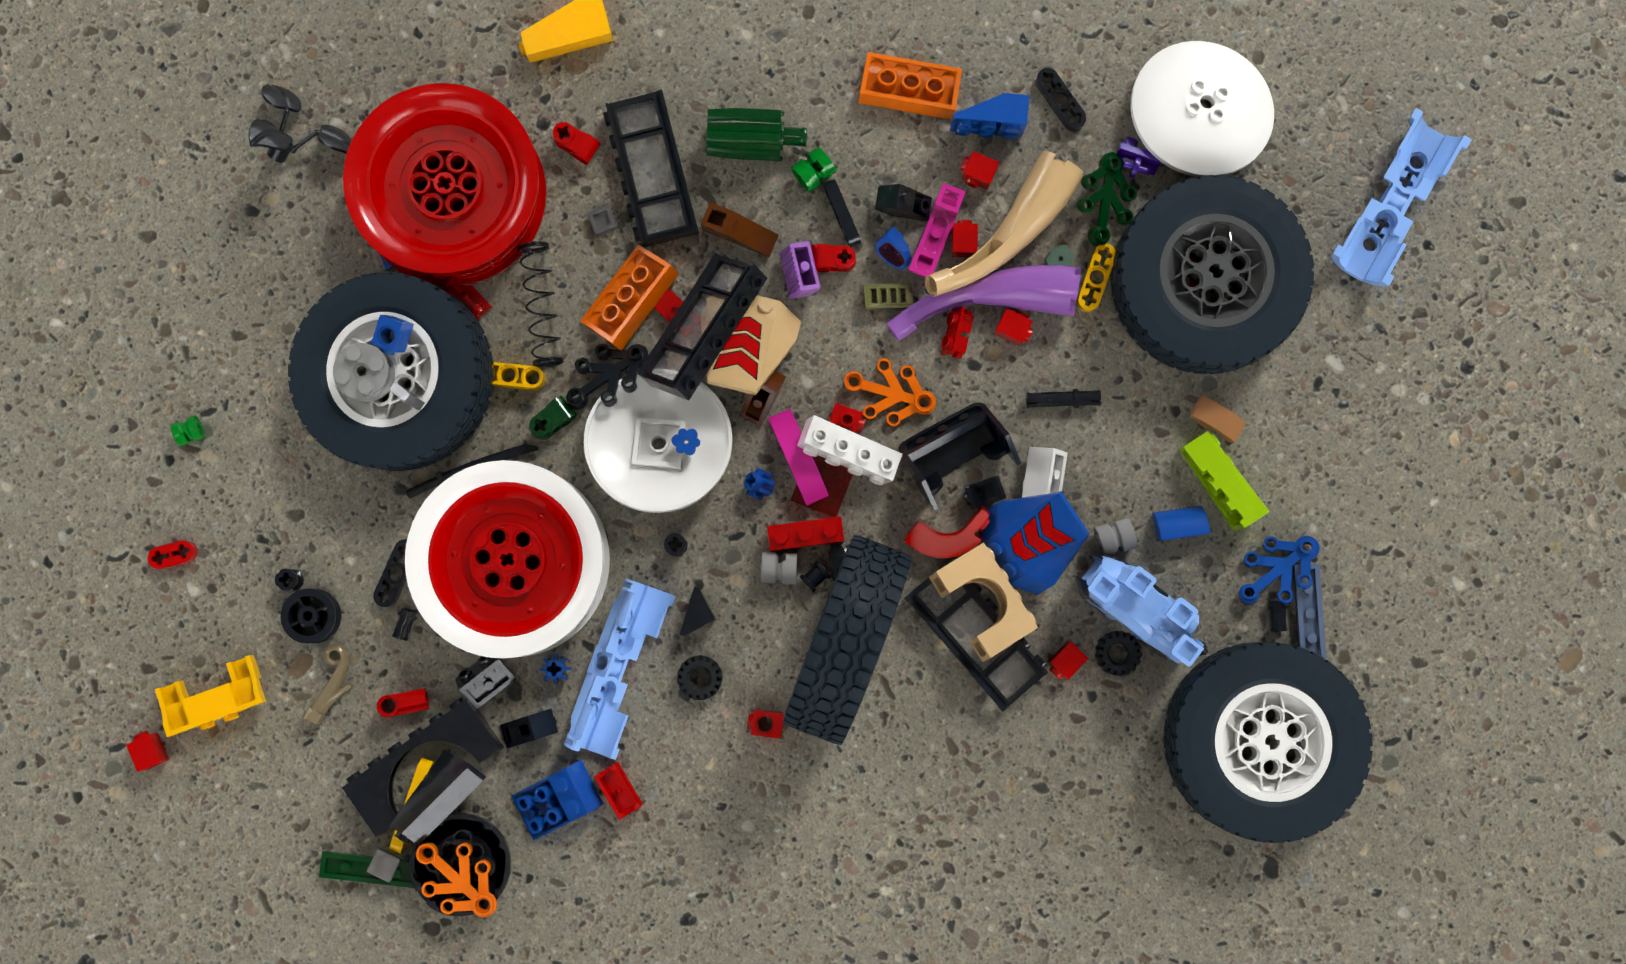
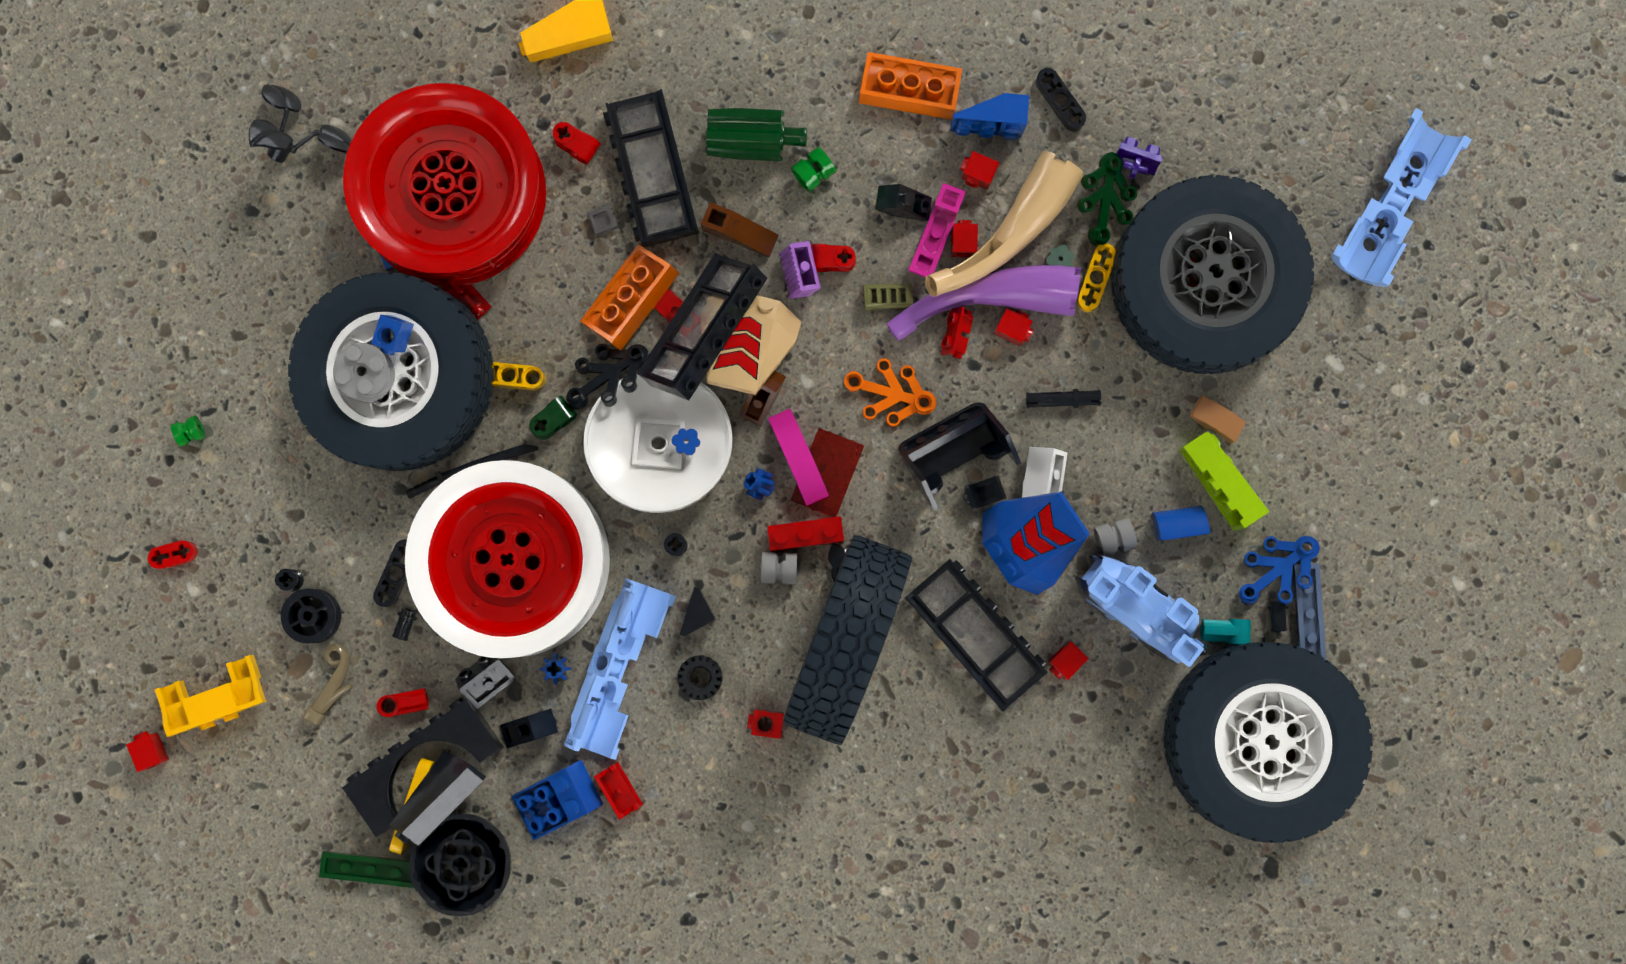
(384, 865): flat silver tile -> none
(407, 396): flat silver tile -> none
(460, 881): orange plant -> none
(548, 361): black piece -> none
(815, 576): black bush -> none
(842, 213): black beam -> none
(847, 418): red brick -> none
(849, 450): white brick -> none
(893, 249): blue rock -> none
(947, 545): red arch -> none
(981, 568): tan arch -> none
(1129, 663): black tyre -> none
(1185, 133): white dish -> none
(1231, 631): none -> teal piece

